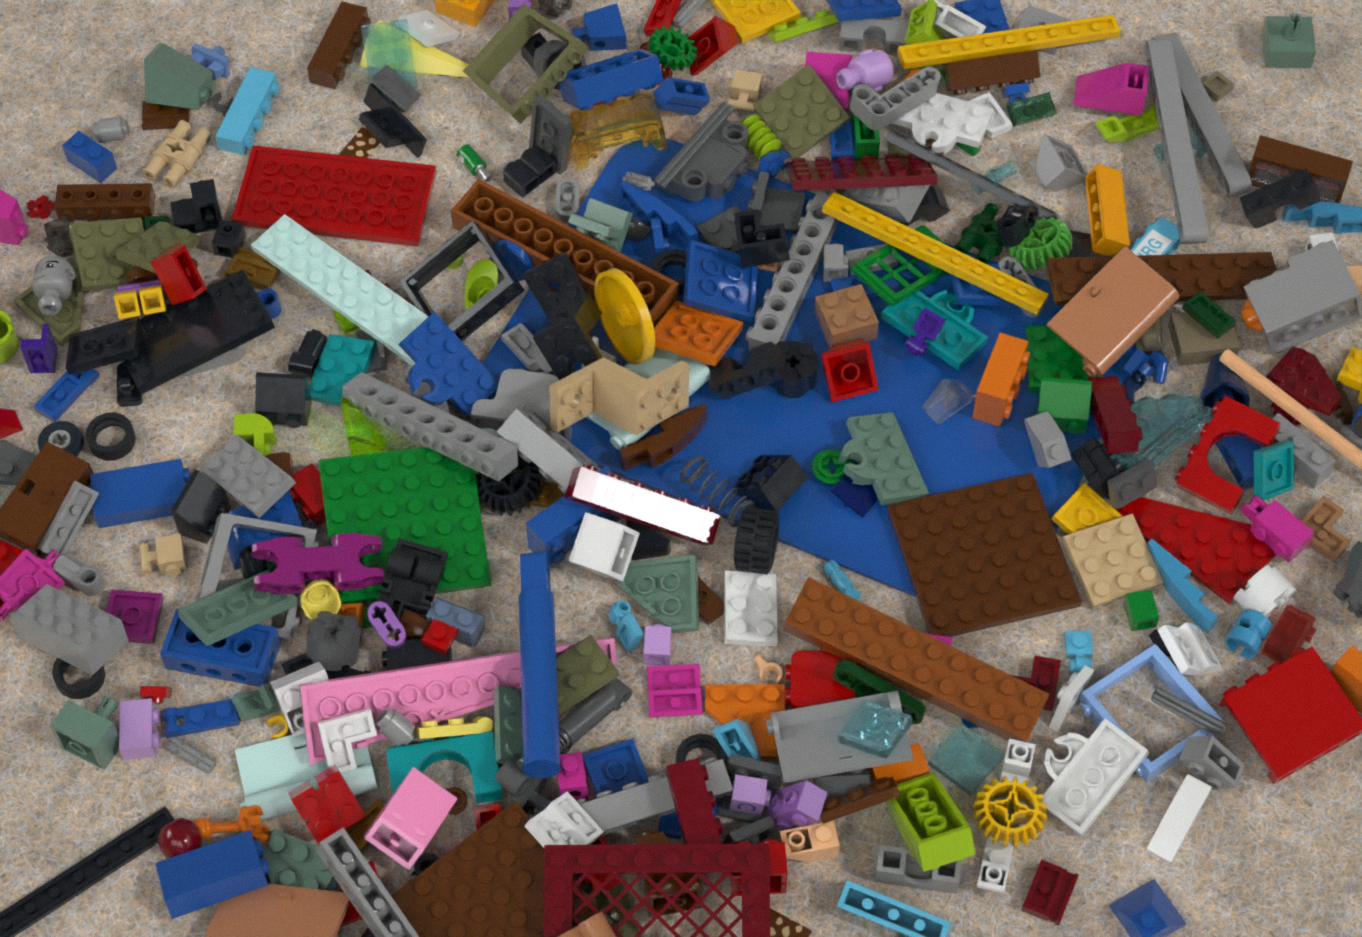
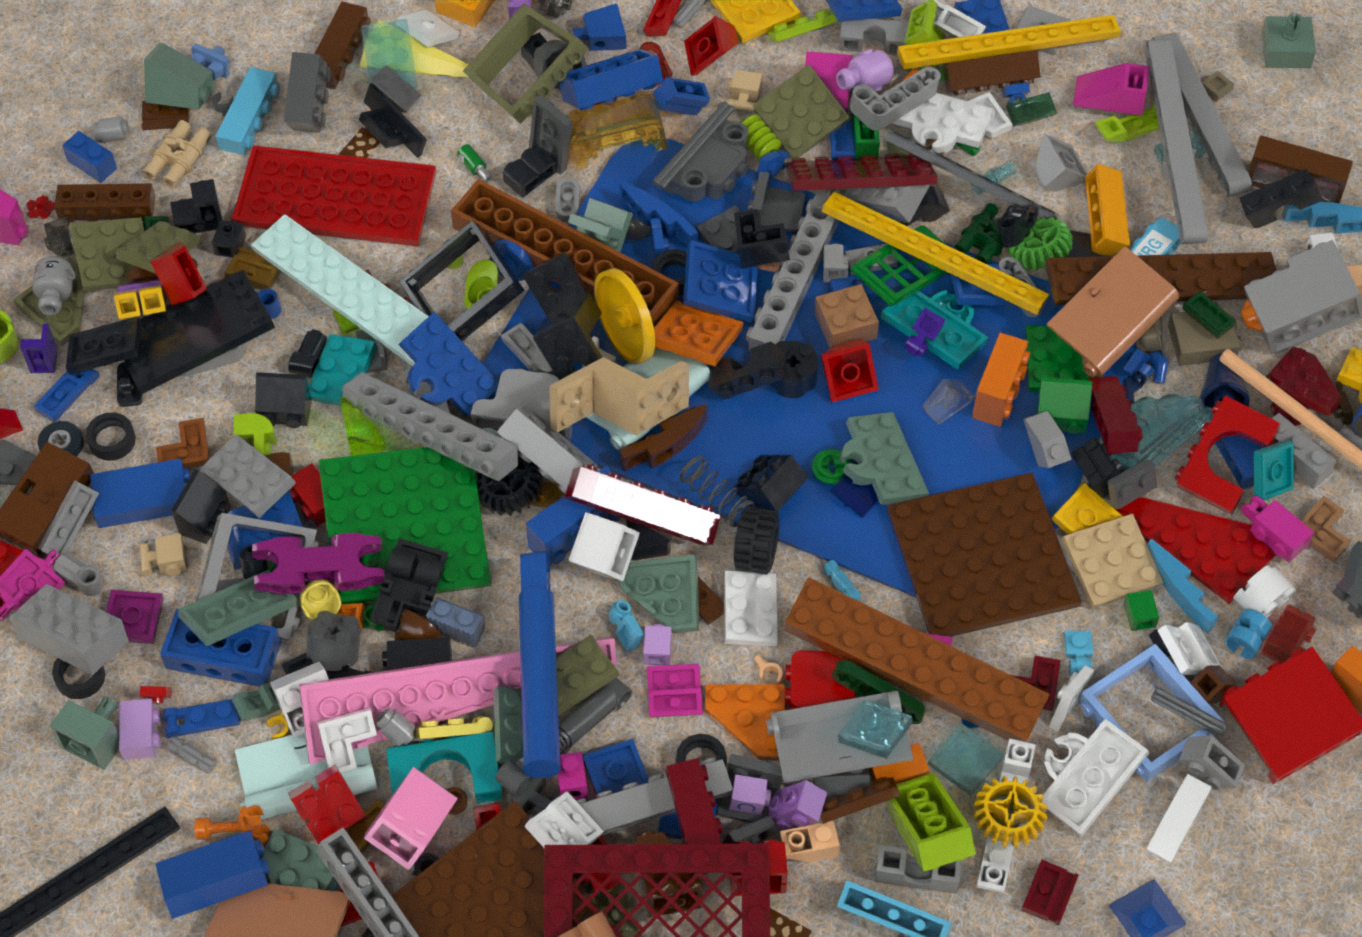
(179, 837): dark red hair -> none
(193, 445): none -> dark orange plate
(307, 92): none -> dark grey brick
(381, 628): medium lavender beam -> none
(439, 636): red plate -> none
(638, 180): light grey axle -> none
(672, 48): green gear -> none
(737, 739): medium azure slope -> none
(1212, 683): none -> reddish brown brick

